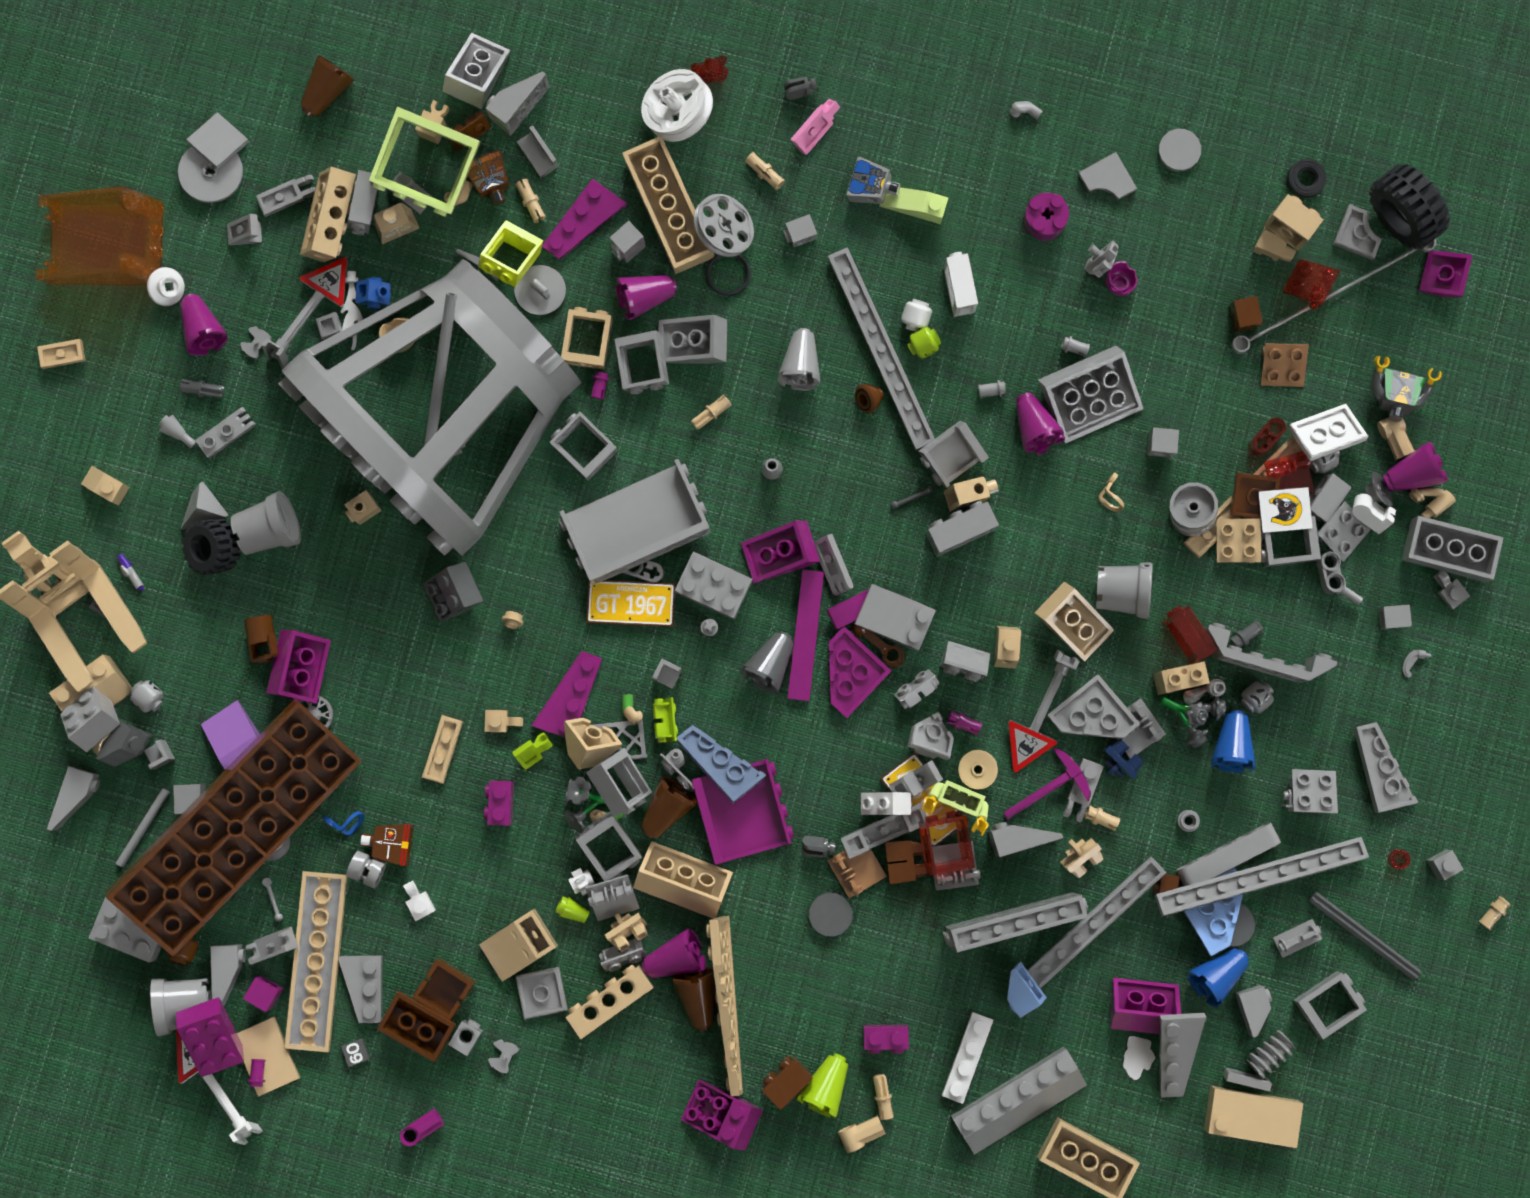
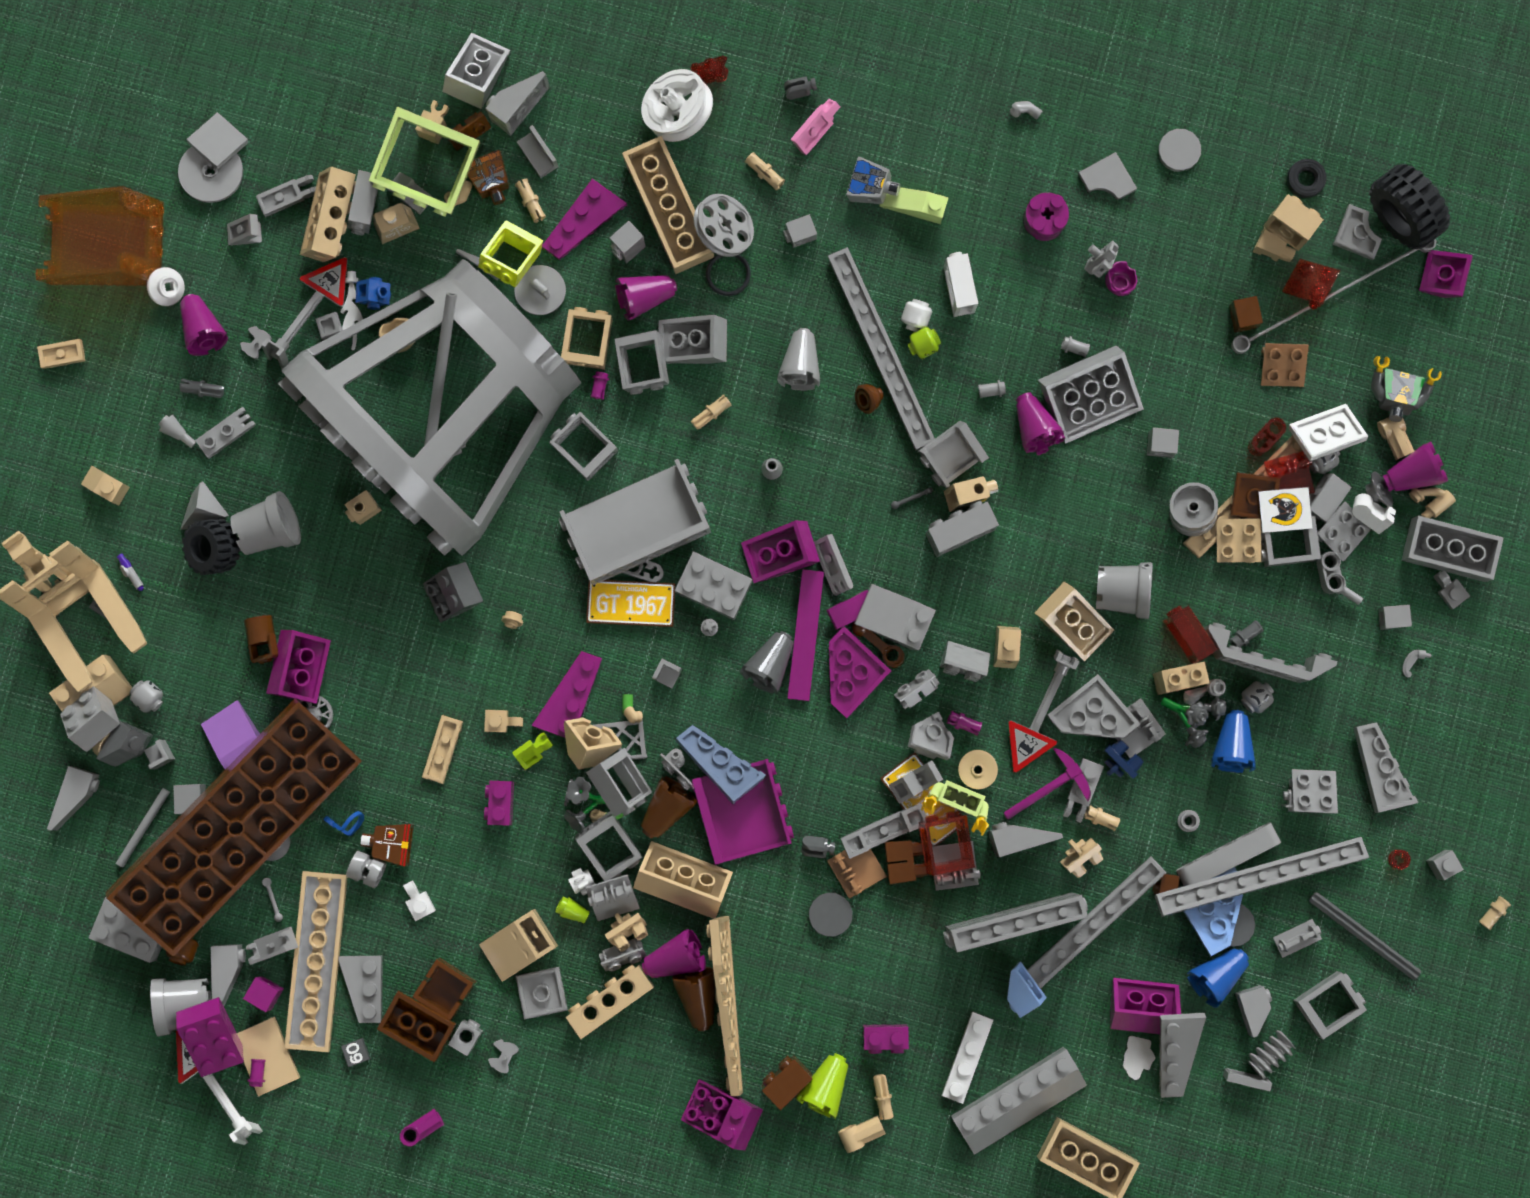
(324, 86): reddish brown cone -> none
(667, 729): lime hinge -> none
(886, 803): white brick -> none
(1104, 502): tan piece -> none
(1253, 1116): tan brick -> none

